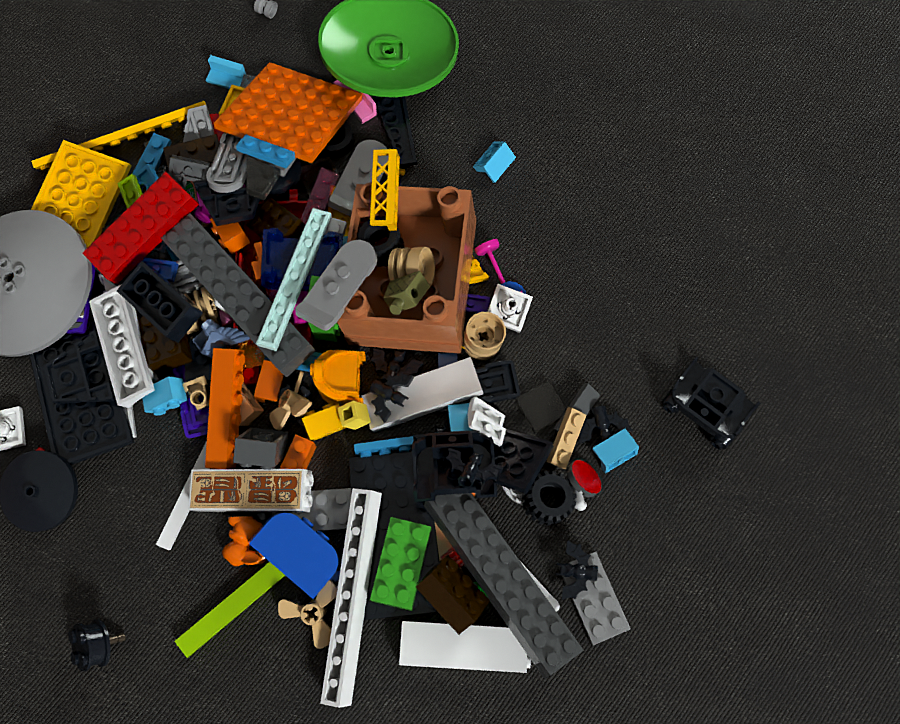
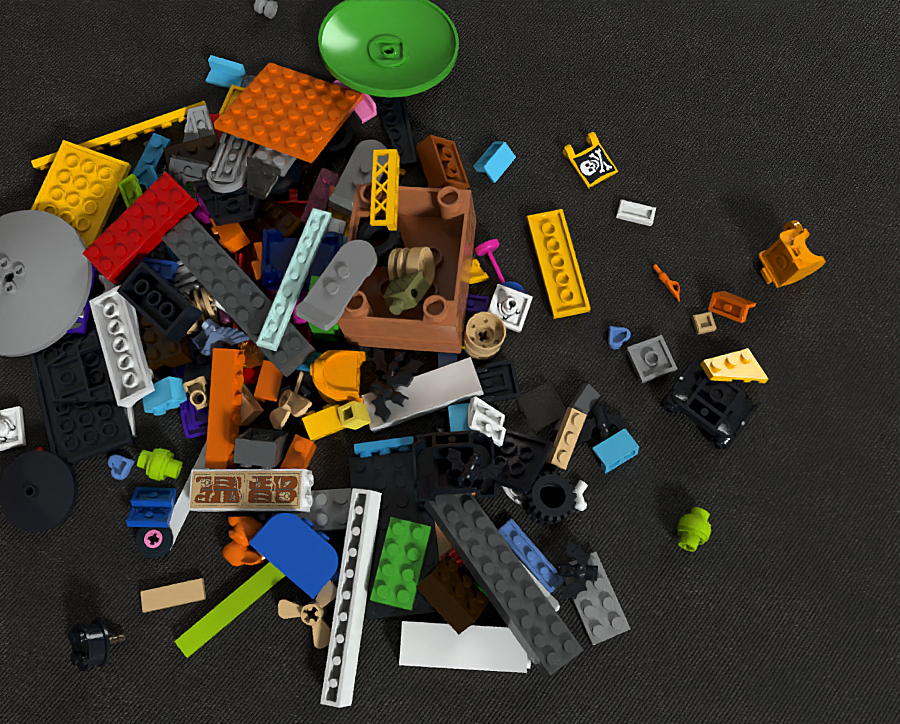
(120, 466): none -> medium blue tile
(146, 546): none -> black bush
(151, 507): none -> blue slope
(159, 464): none -> lime piece
(173, 595): none -> tan tile
(265, 151): dark azure plate -> none
(442, 163): none -> dark orange slope
(530, 556): none -> medium blue tile
(558, 264): none -> yellow plate
(584, 478): red tile -> none
(591, 164): none -> flag
(617, 336): none -> medium blue tile
(636, 212): none -> white tile
(651, 359): none -> light grey plate
(668, 283): none -> orange hand
(694, 529): none -> lime piece
(704, 323): none -> tan tile
(730, 305): none -> orange panel
(735, 365): none -> yellow wing
(789, 257): none -> light orange animal

